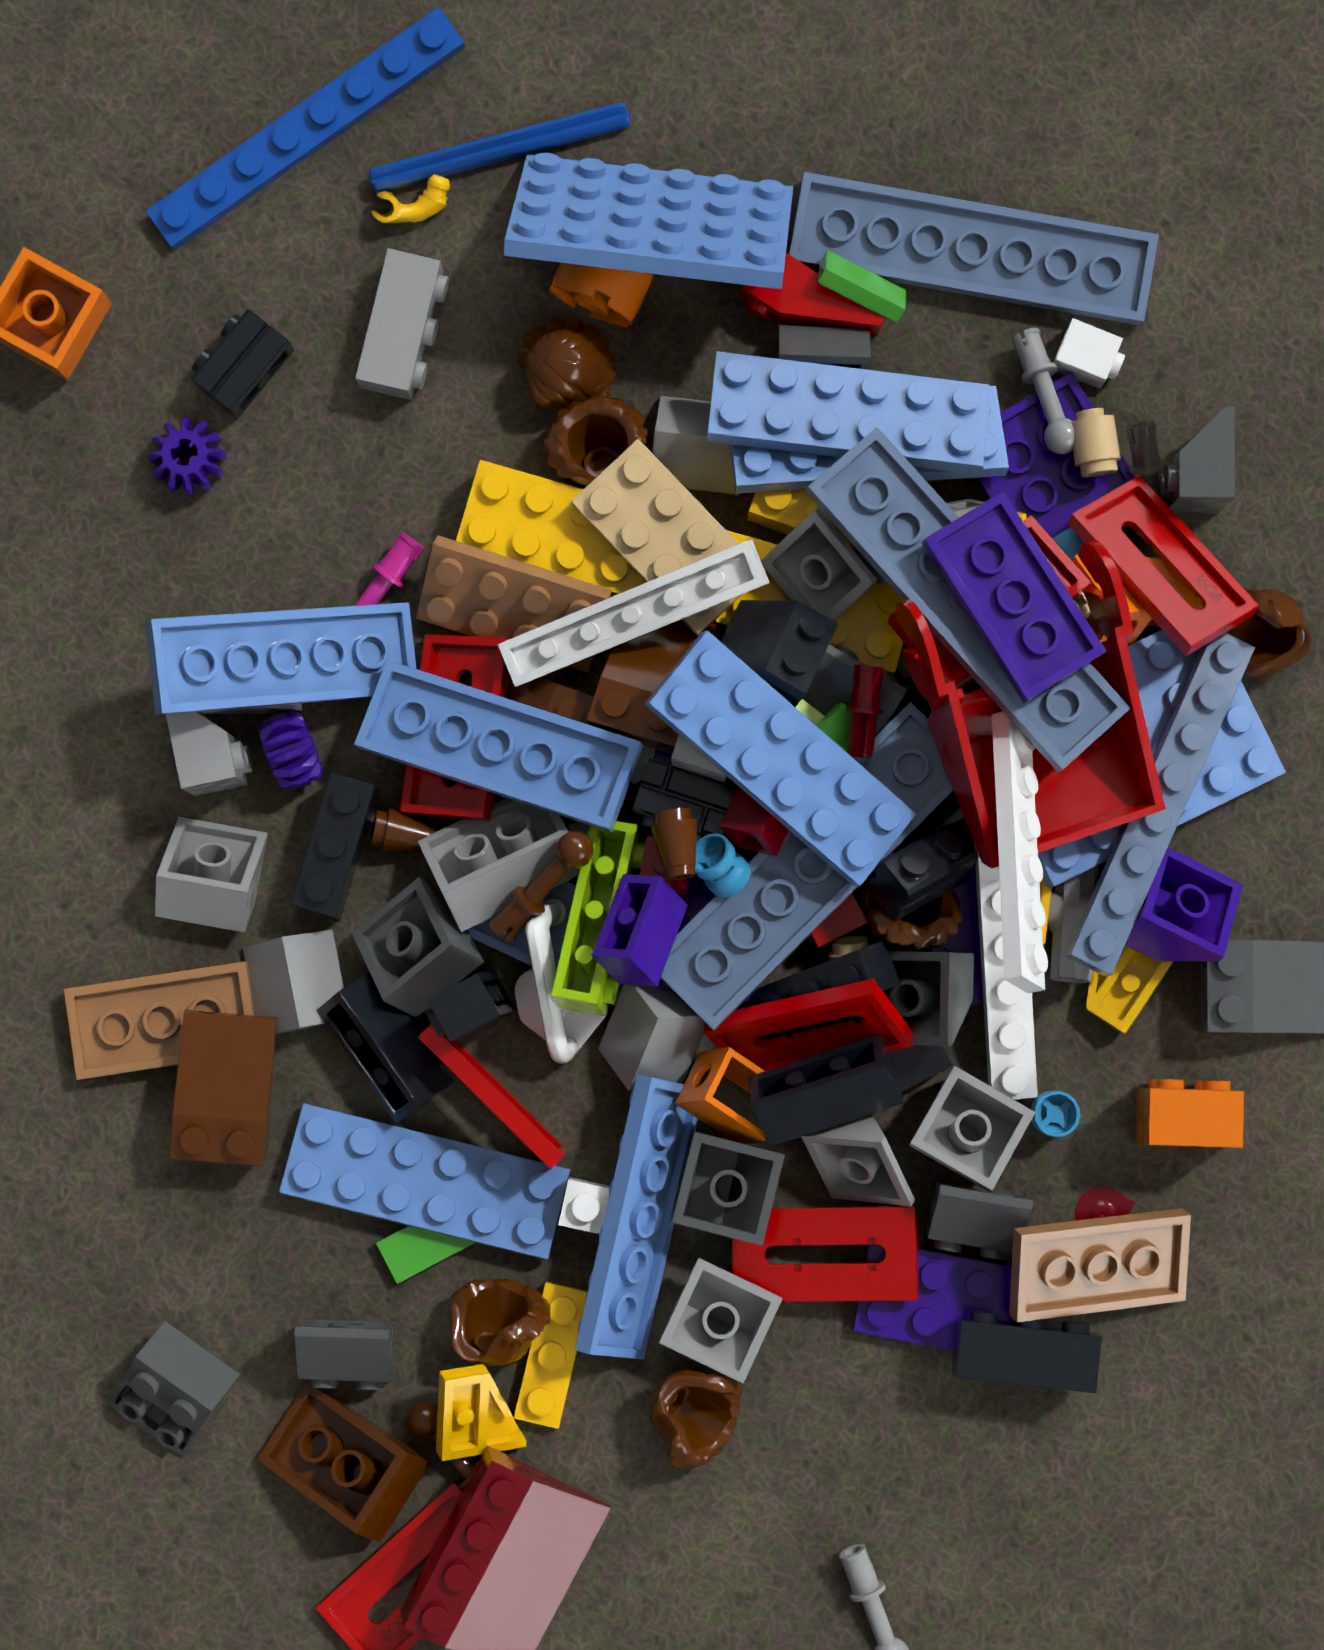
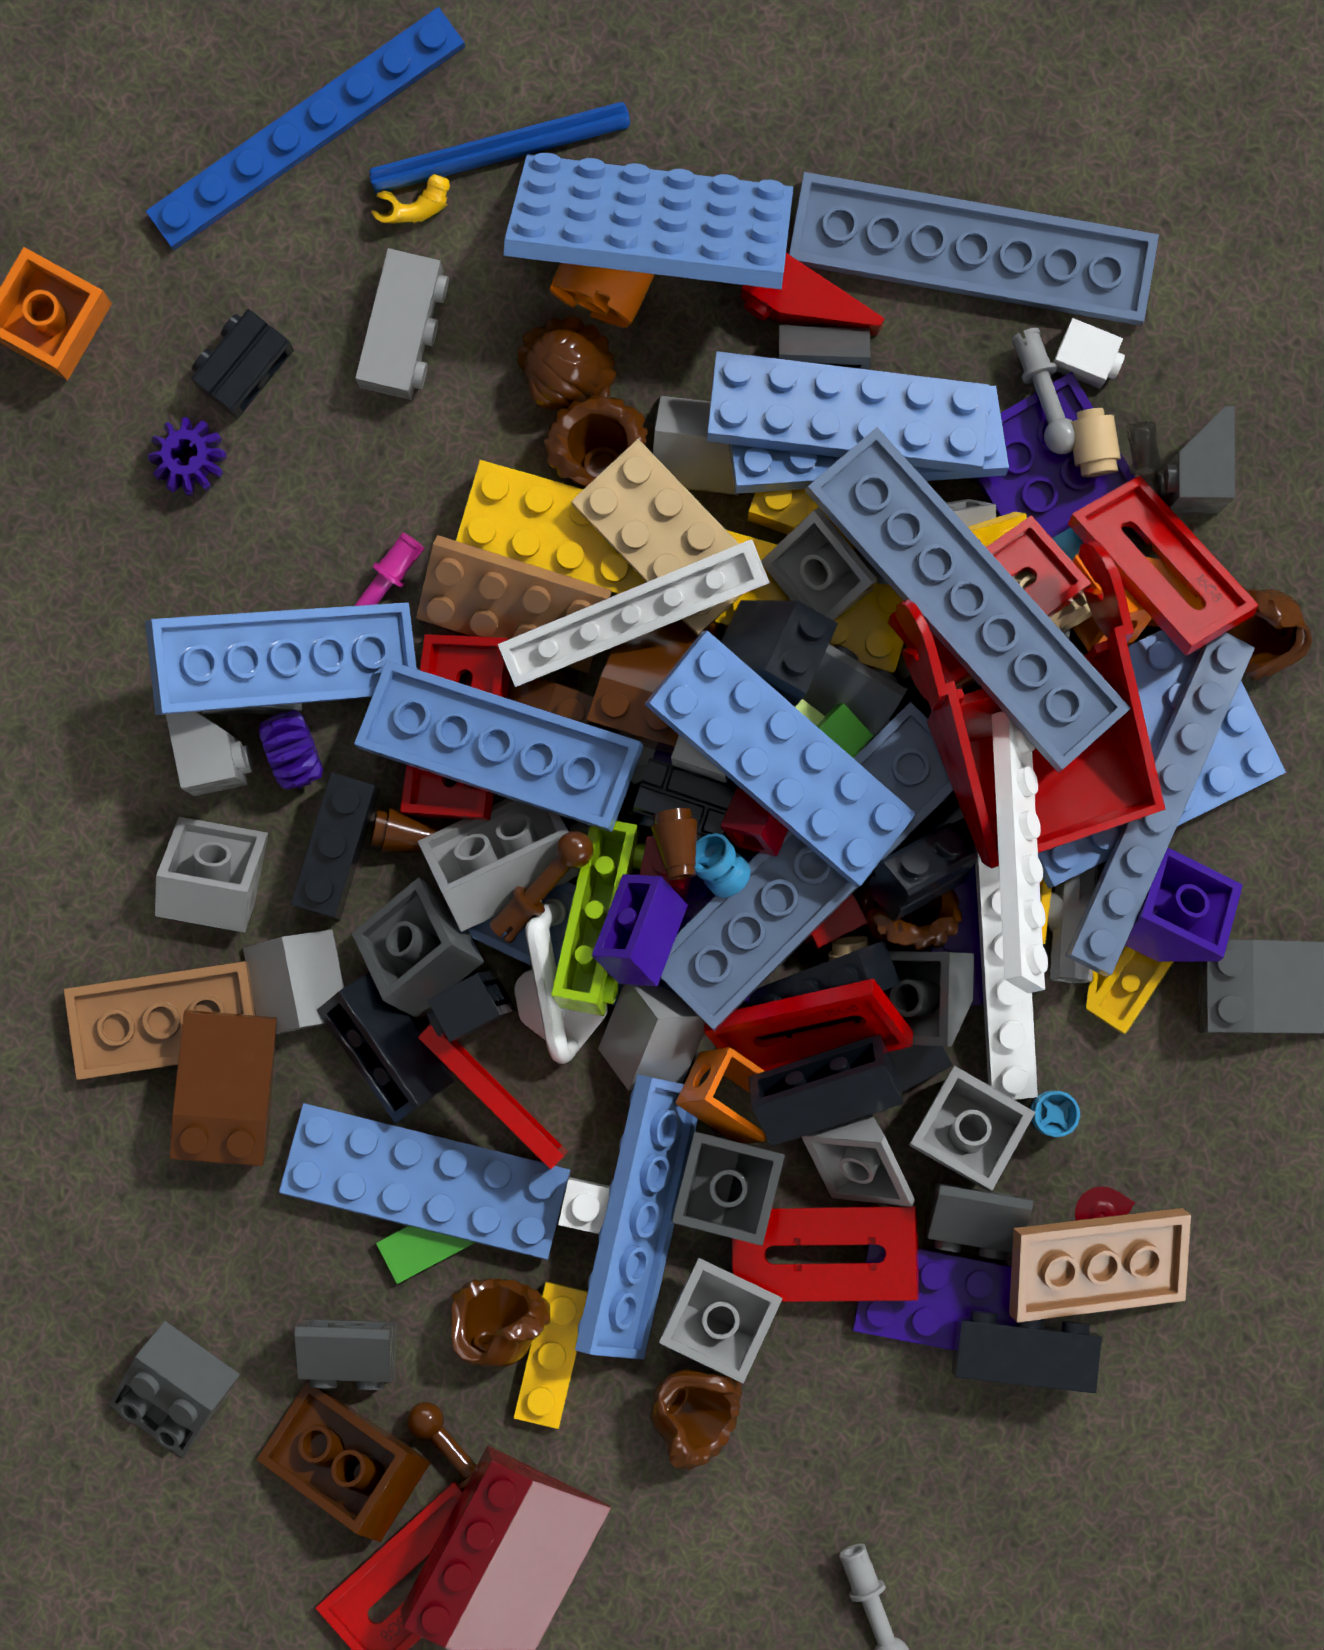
(473, 1415): yellow wing -> none
(862, 286): bright green tile -> none
(864, 710): dark red axle -> none
(1013, 597): dark purple plate -> none
(1189, 1117): orange brick -> none

